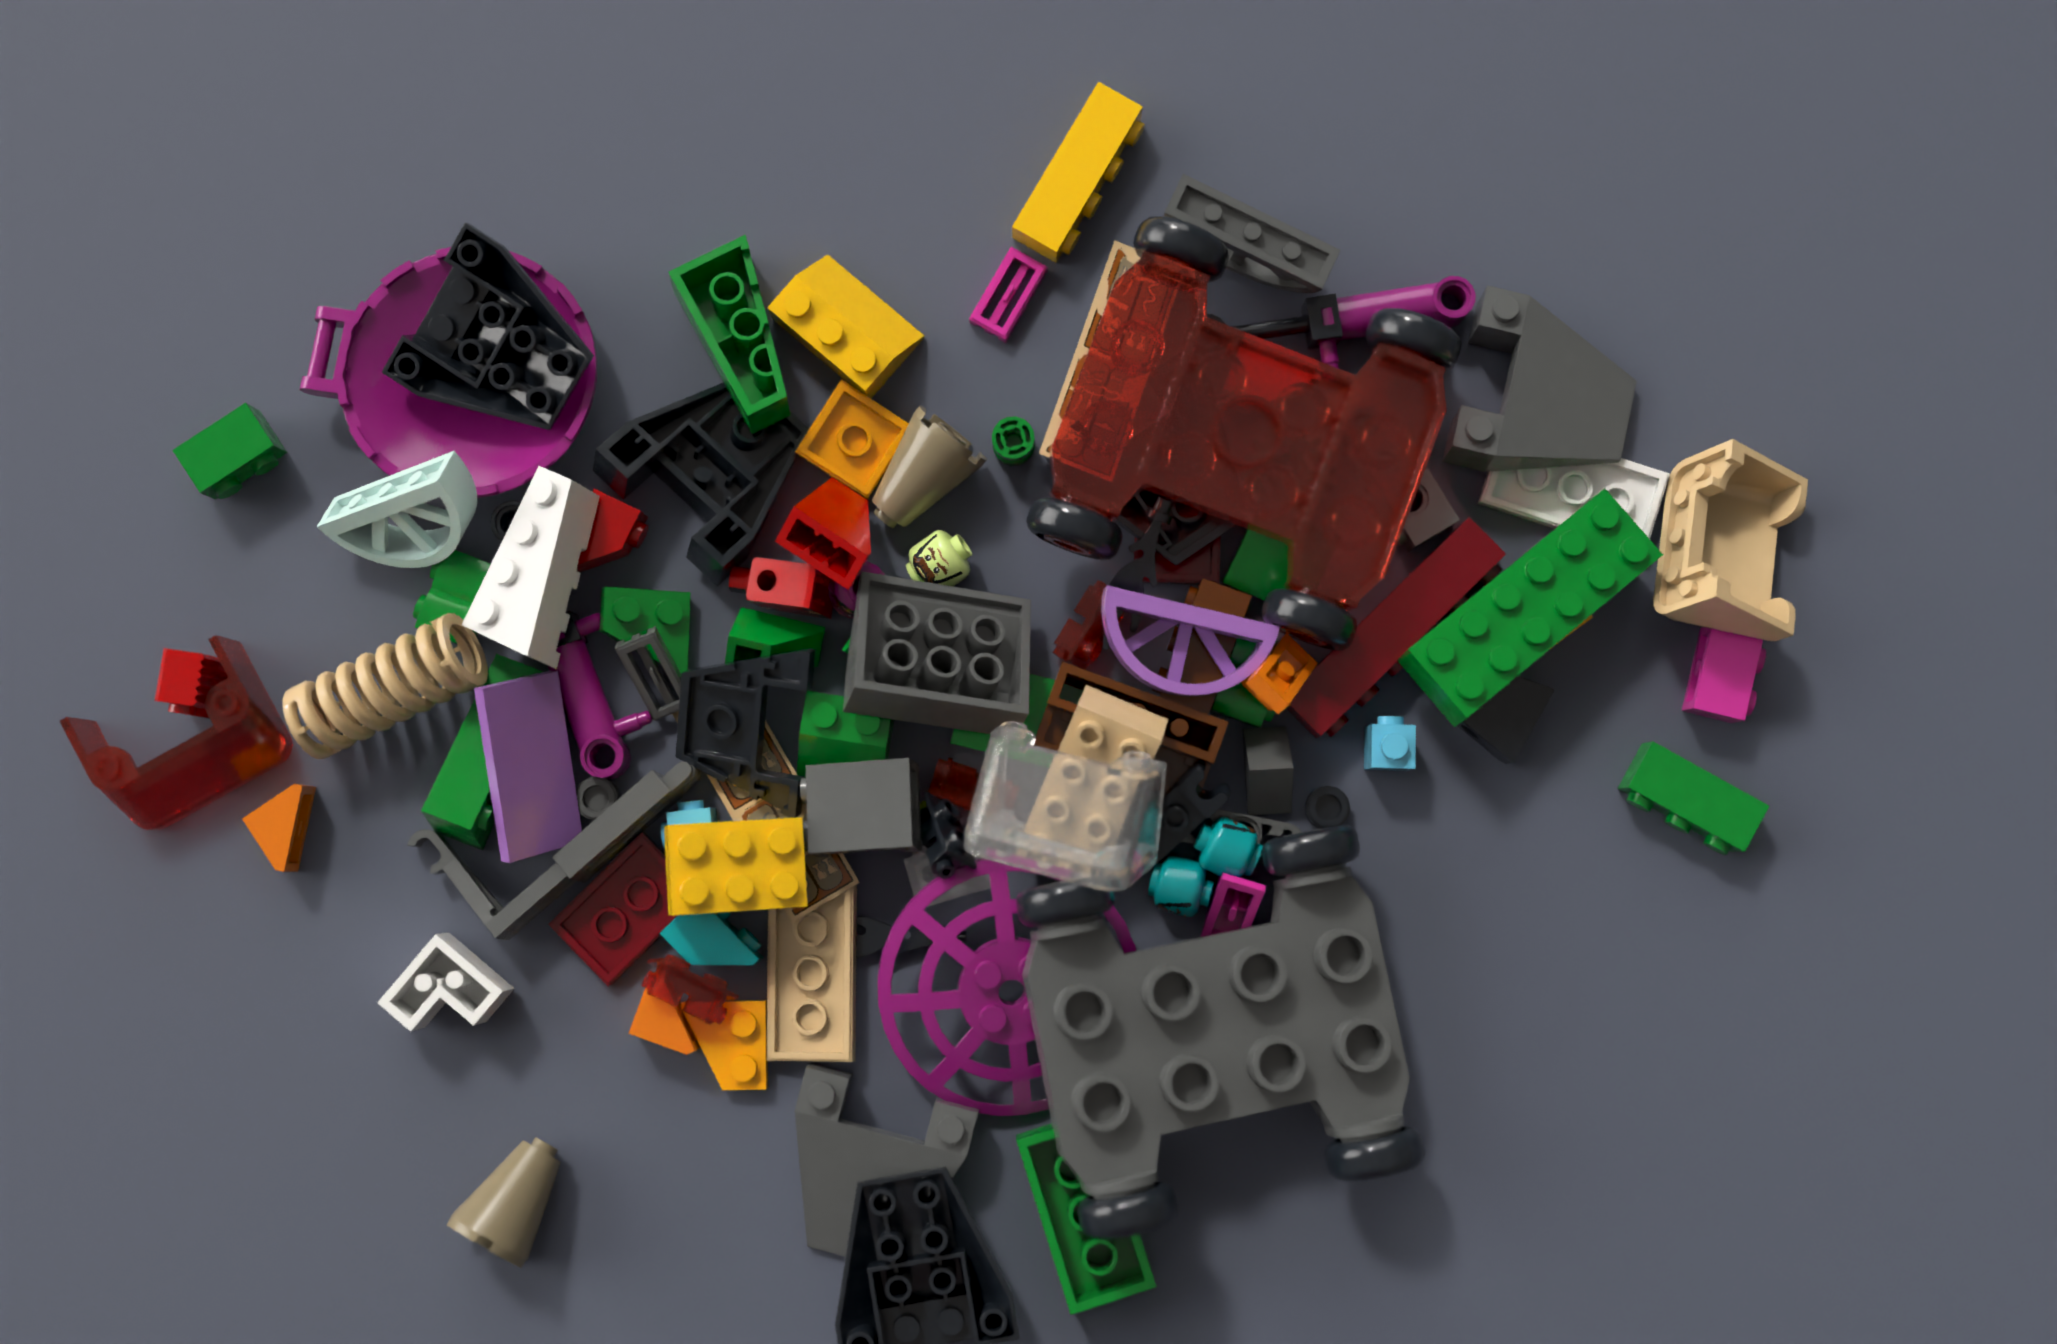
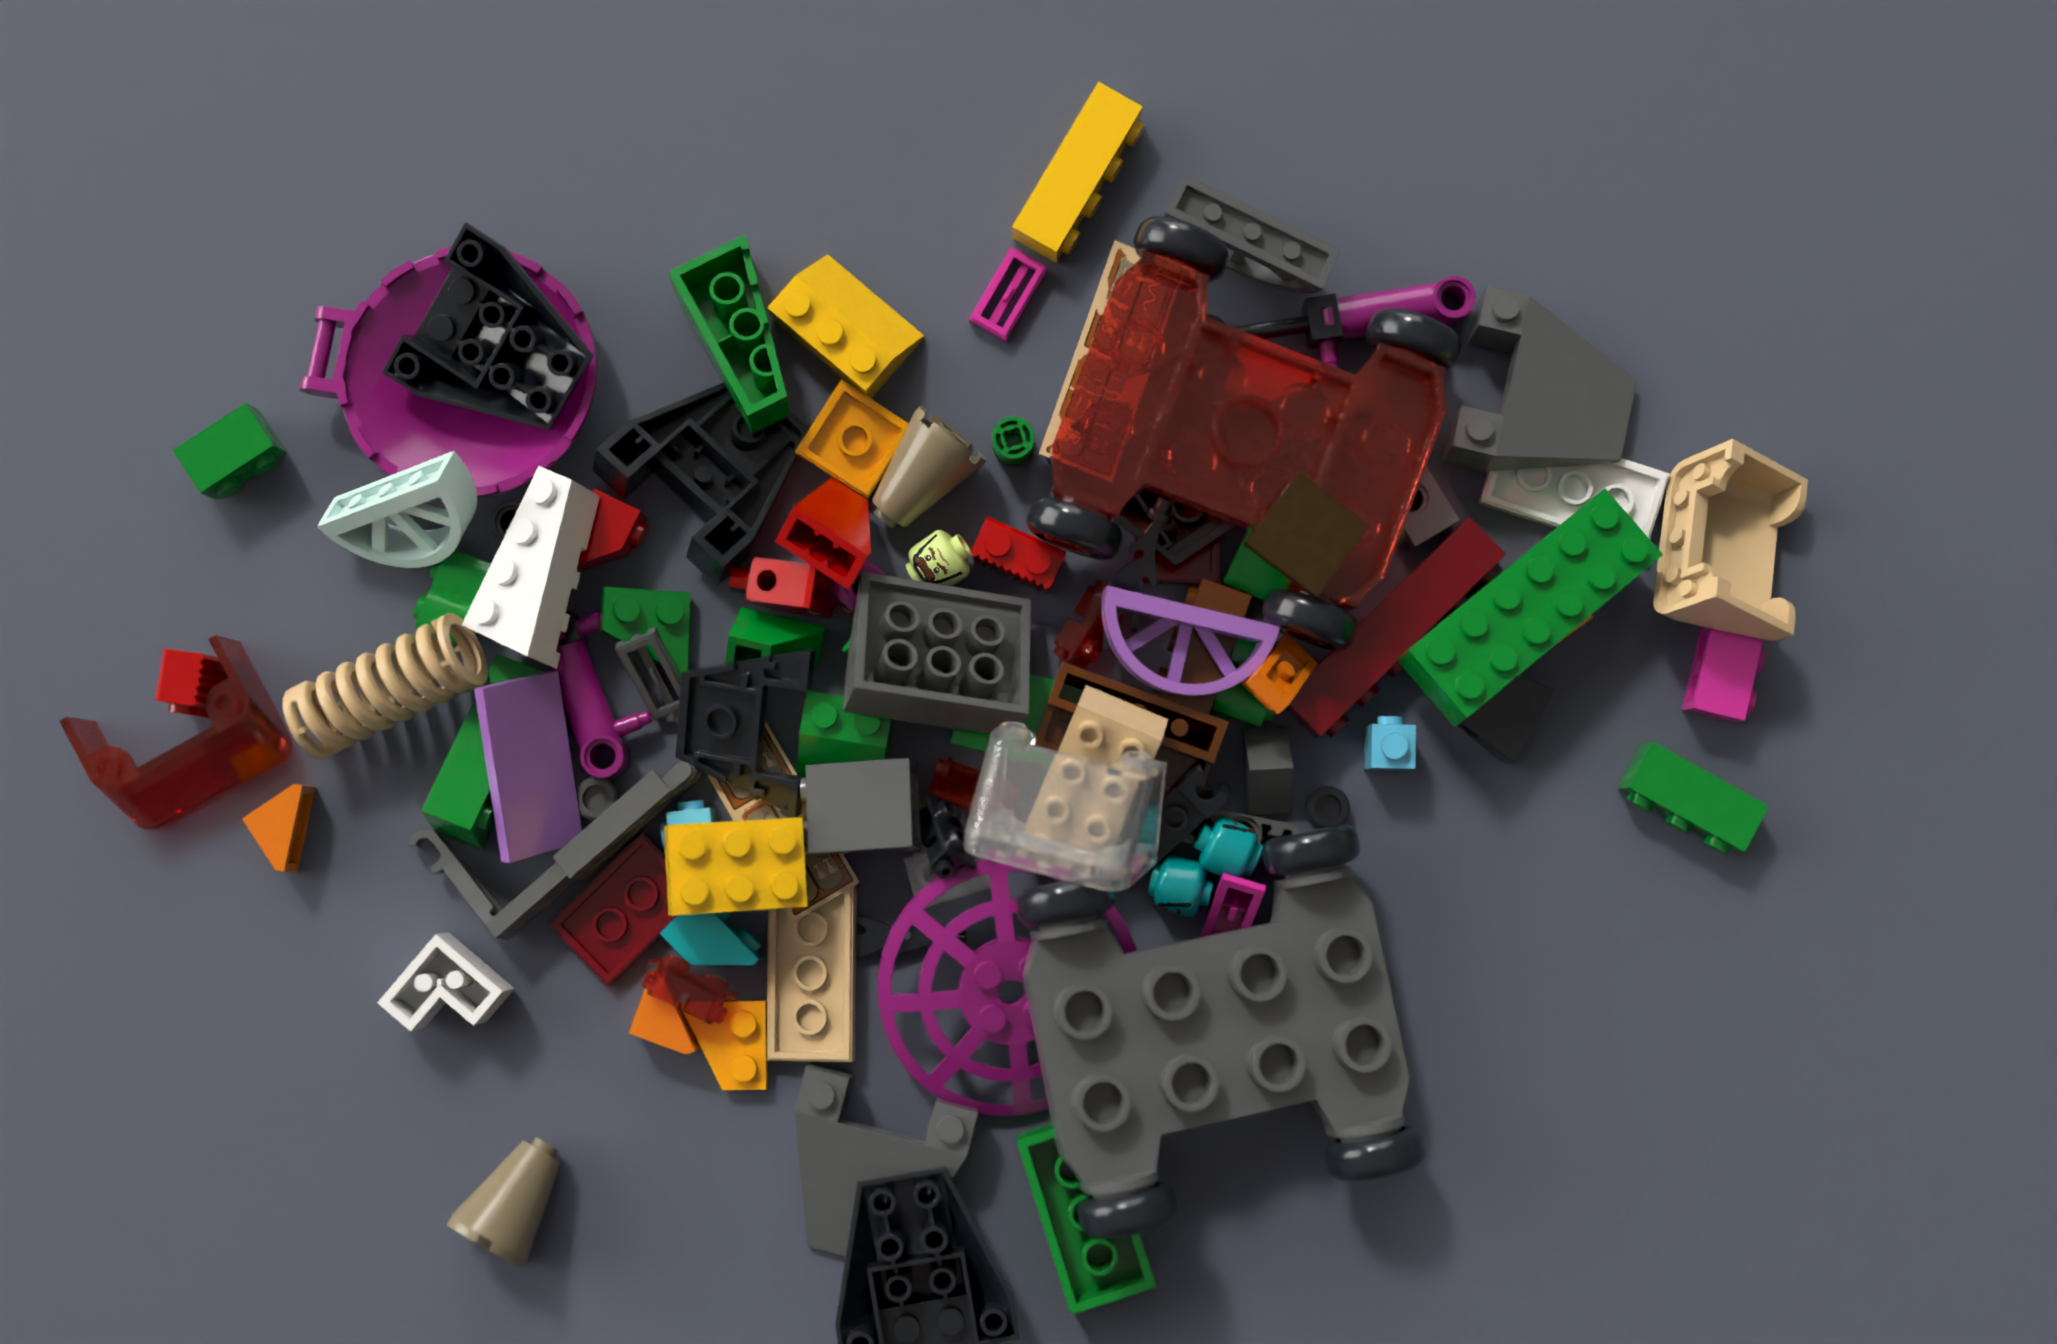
(1018, 555): none -> red brick
(1306, 535): none -> dark brown tile

